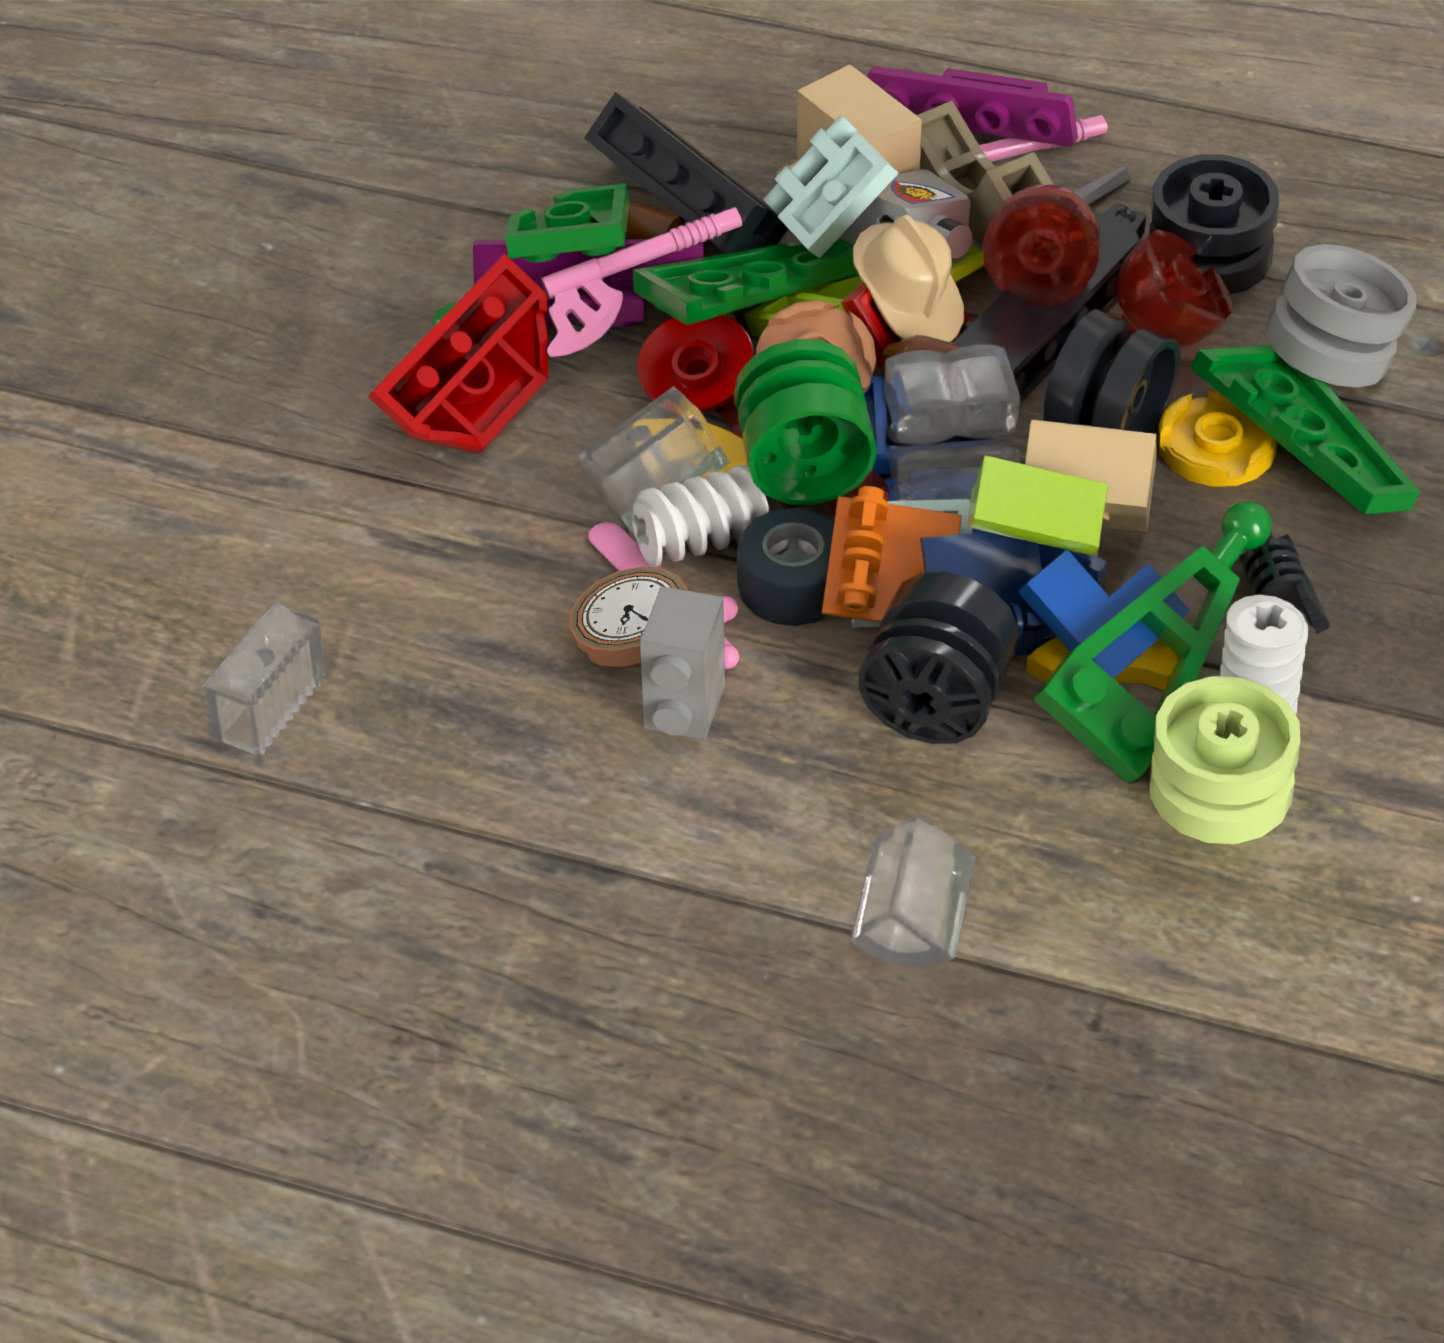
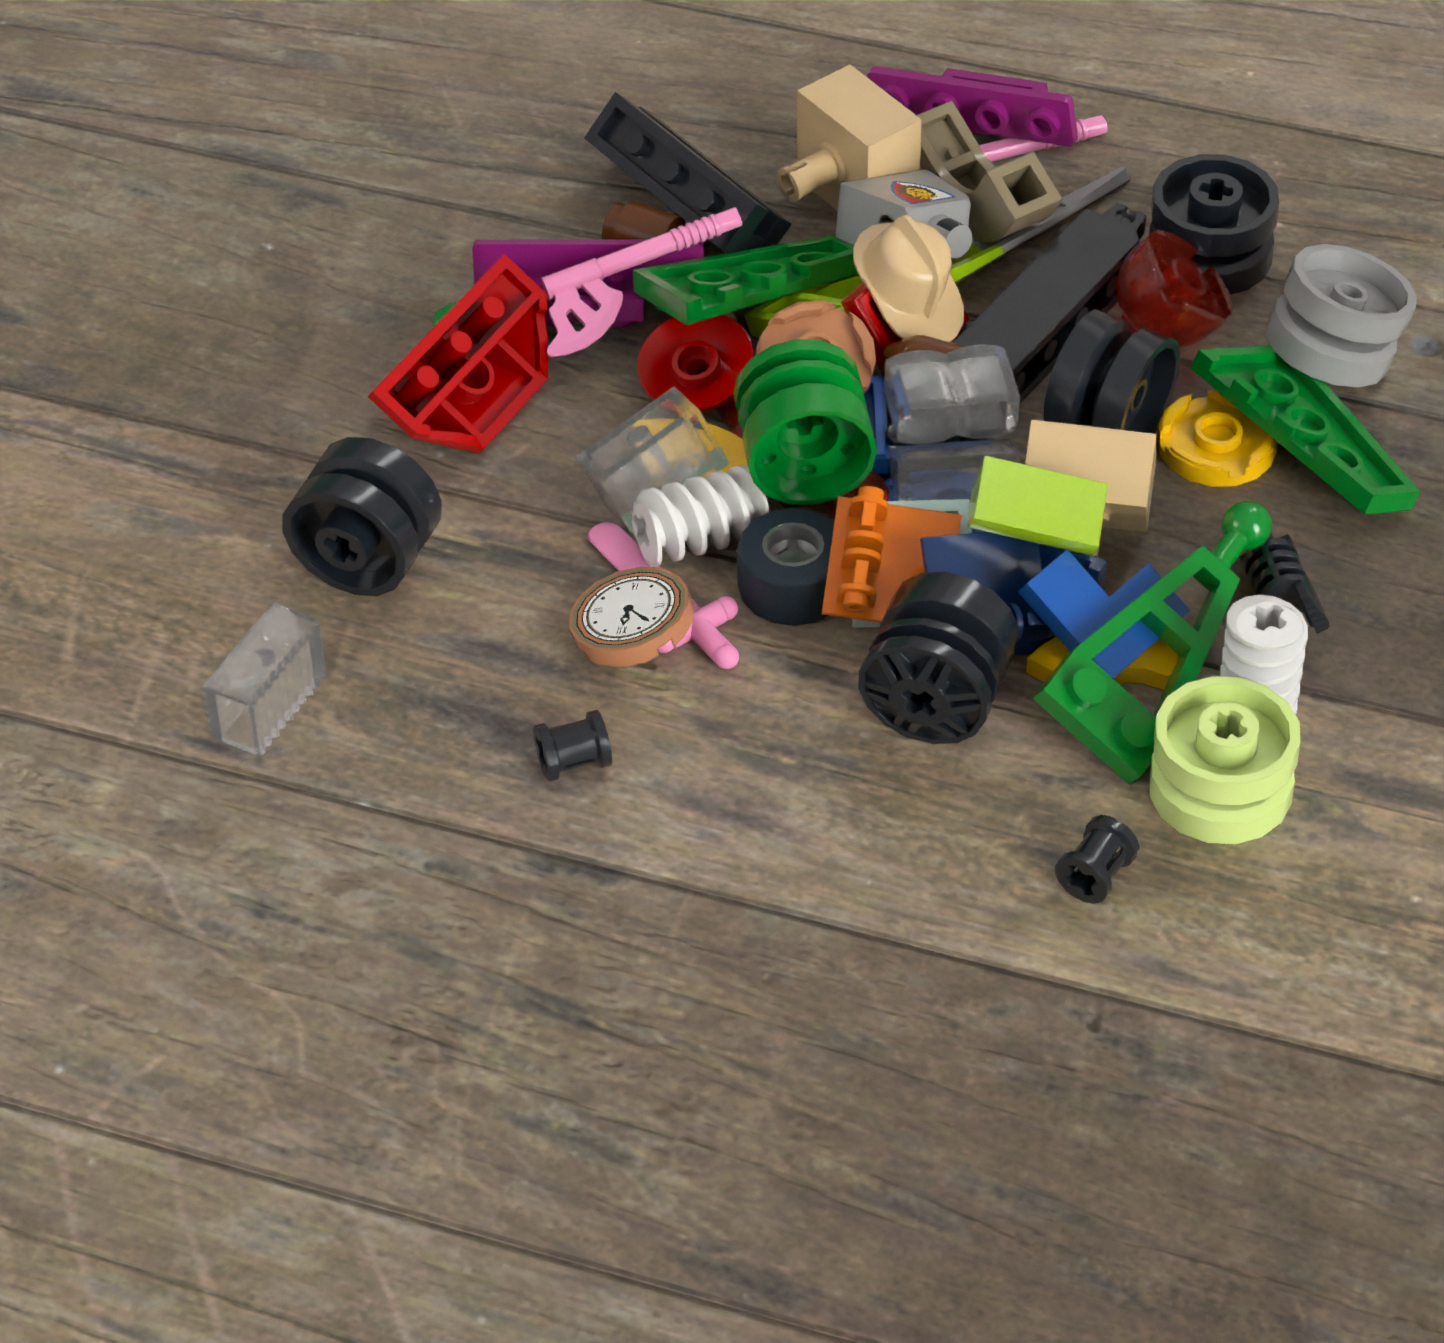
(362, 516): none -> black wheel
(572, 745): none -> black bush
(579, 220): green plate -> none
(683, 662): light grey brick -> none
(829, 185): light aqua plate -> none
(913, 895): clear brick -> none
(1042, 245): clear red cylinder -> none
(1097, 859): none -> black bush

